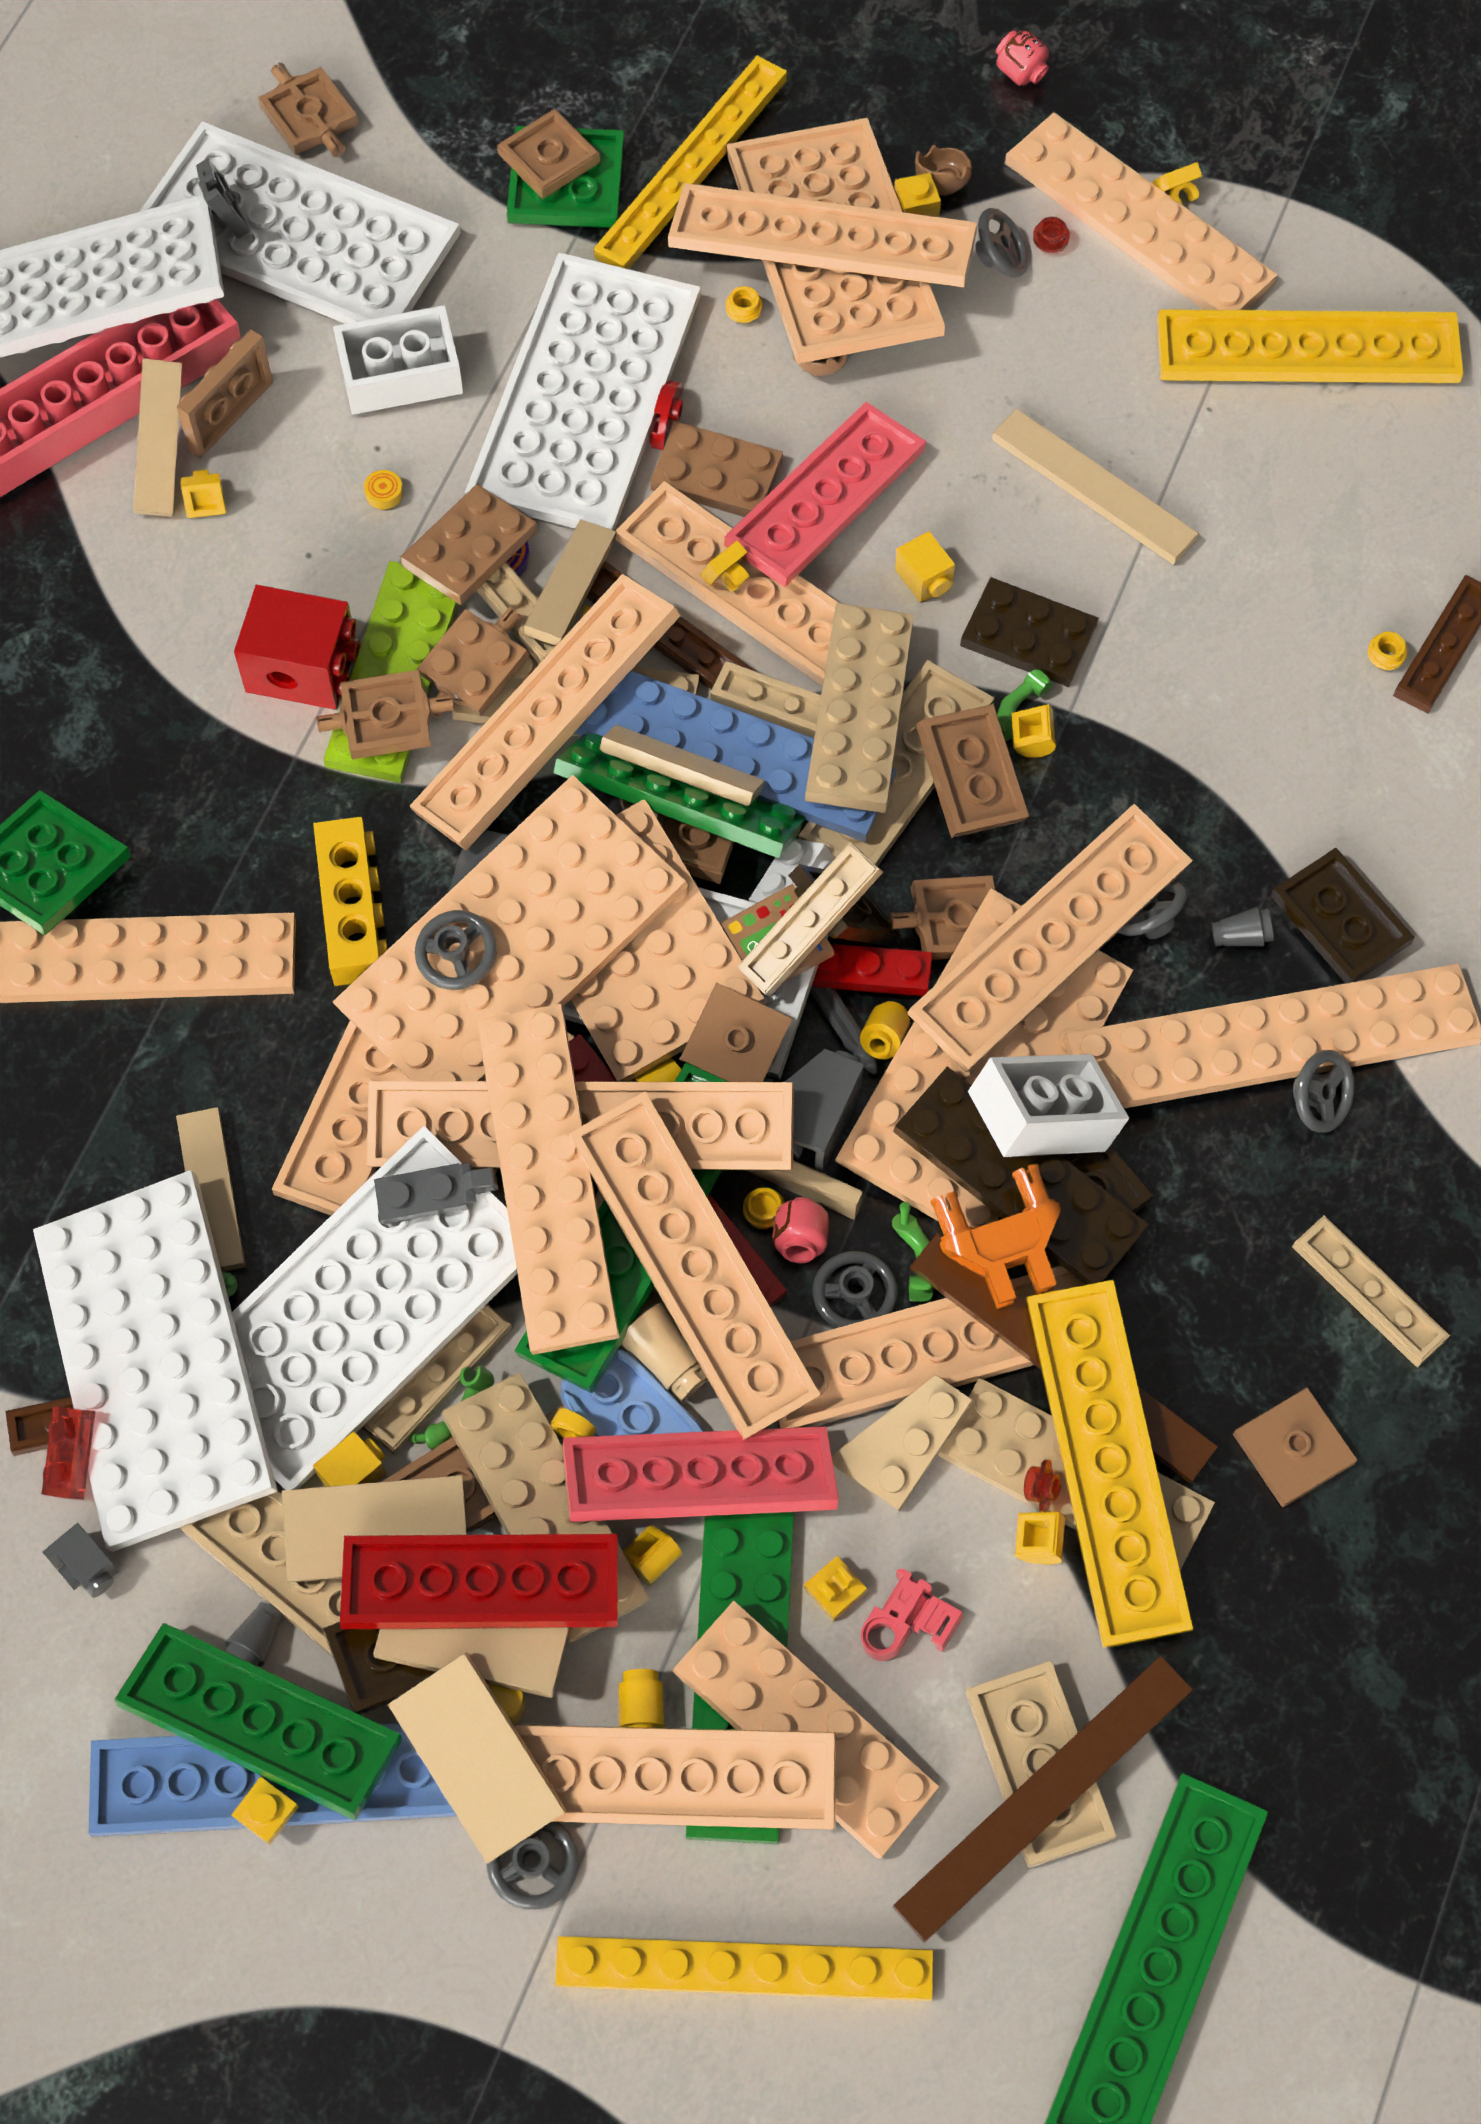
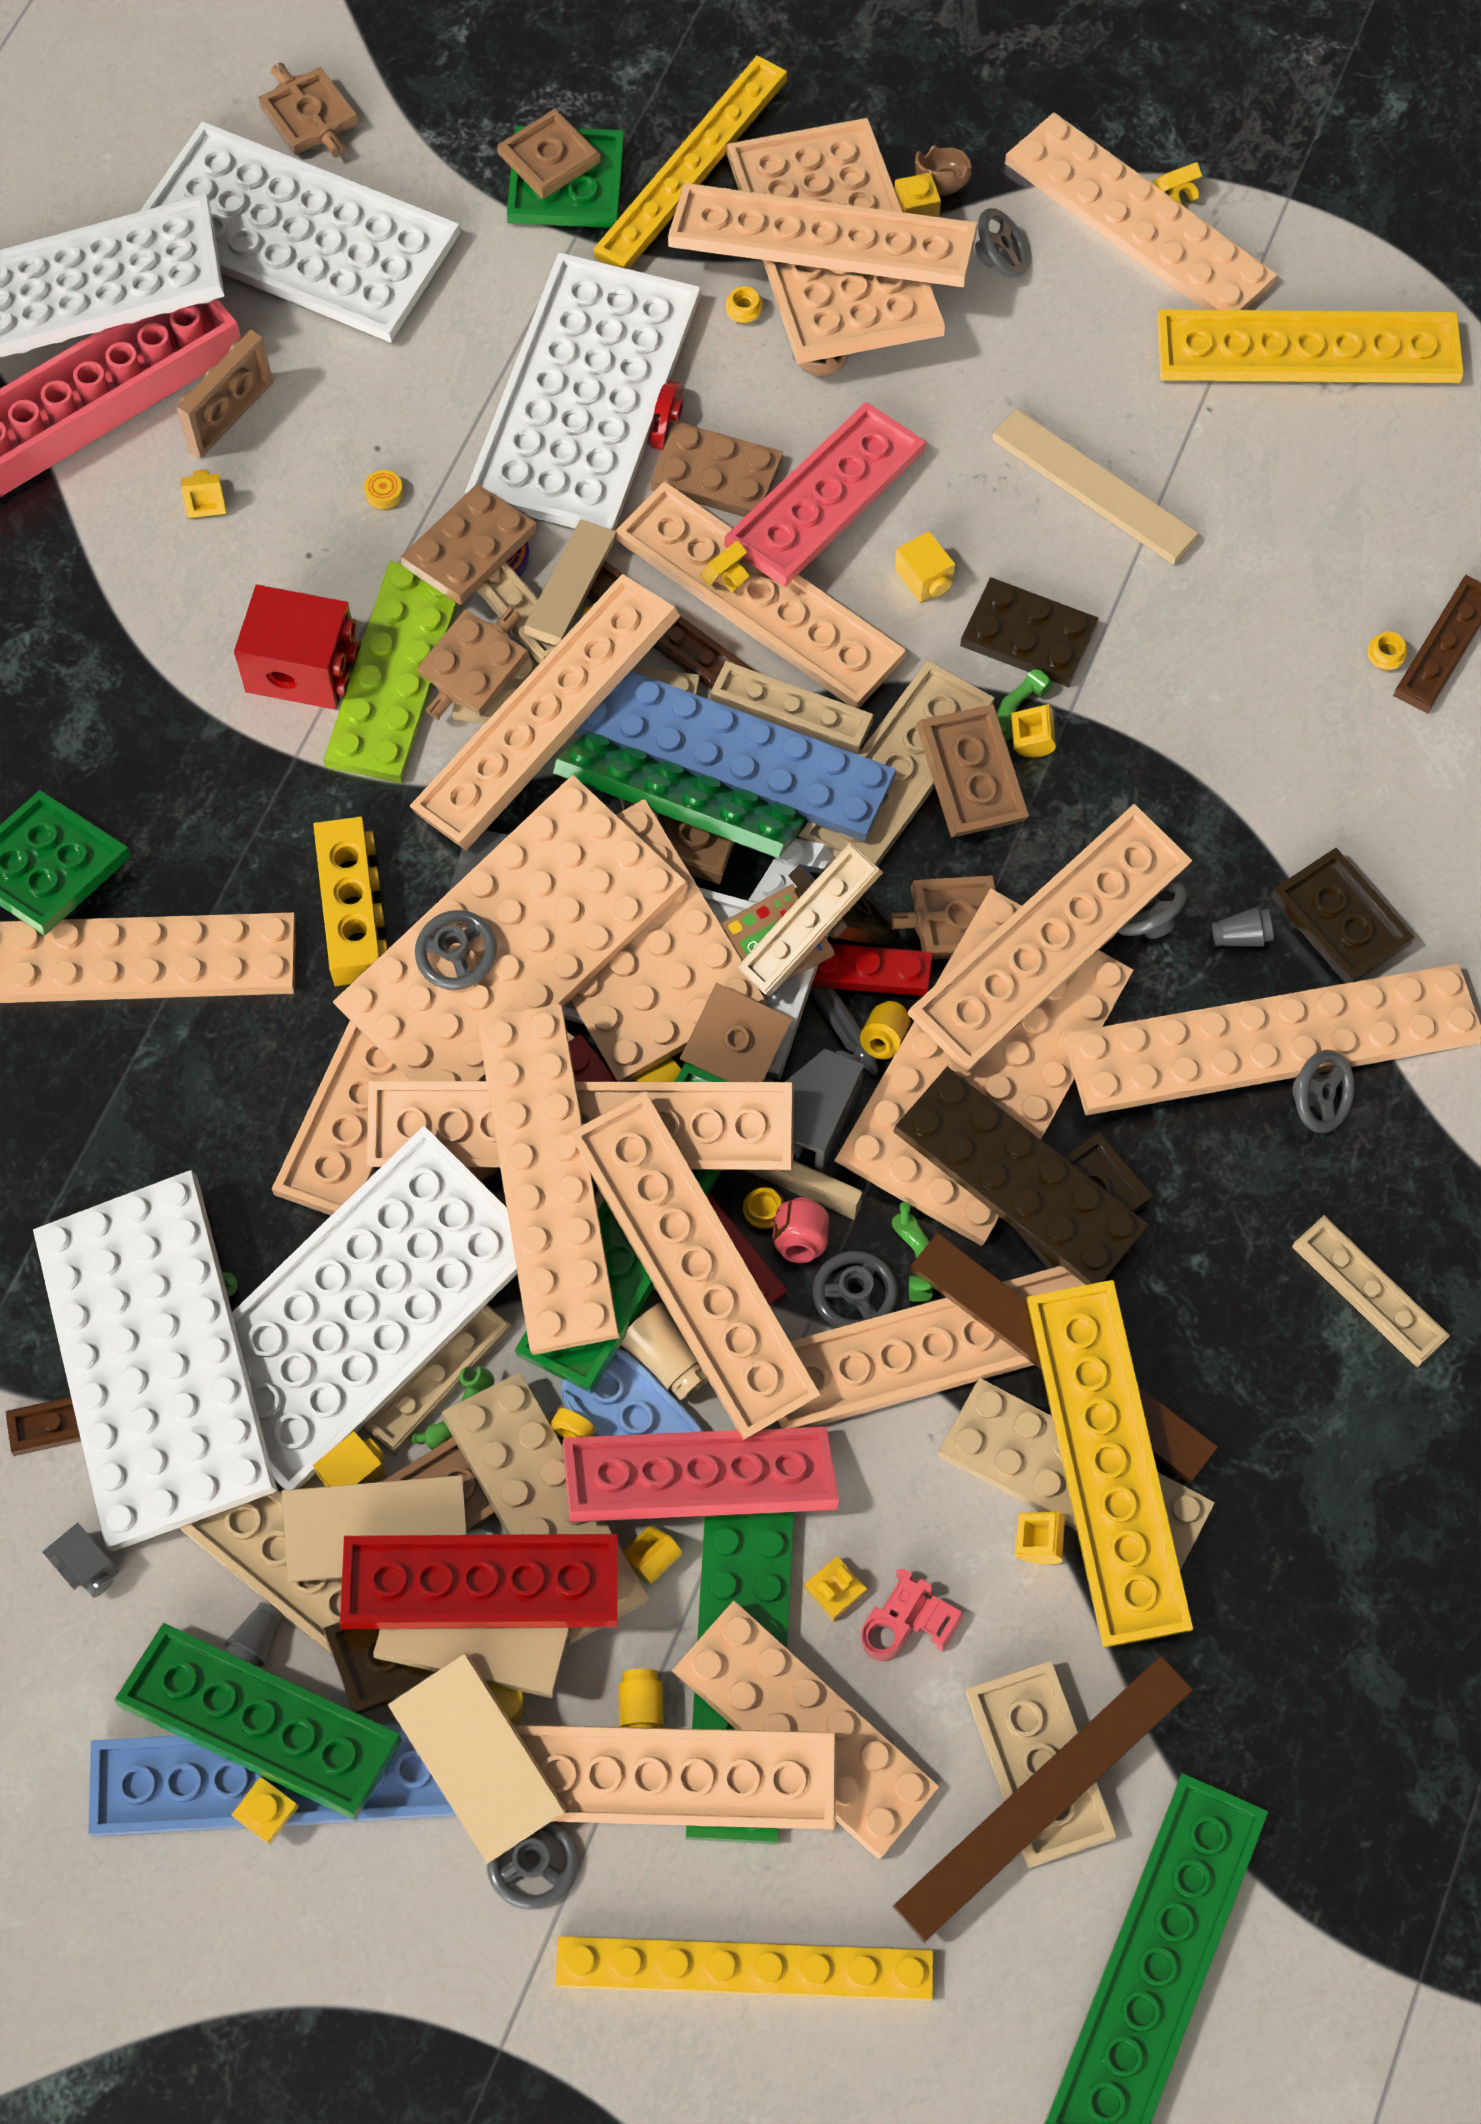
(68, 1453): clear red plate -> none
(157, 438): tan tile -> none
(207, 1157): tan tile -> none
(221, 199): dark grey wing -> none
(385, 714): medium nougat plate -> none
(398, 359): white brick -> none
(431, 1191): dark grey hinge -> none
(681, 765): tan tile -> none
(859, 708): tan plate -> none
(904, 1442): tan wing -> none
(1006, 1242): orange connector -> none
(1022, 57): coral head -> none
(1042, 1485): clear red plate -> none
(1048, 1105): white brick -> none
(1051, 235): clear red plate -> none
(1294, 1447): medium nougat plate -> none

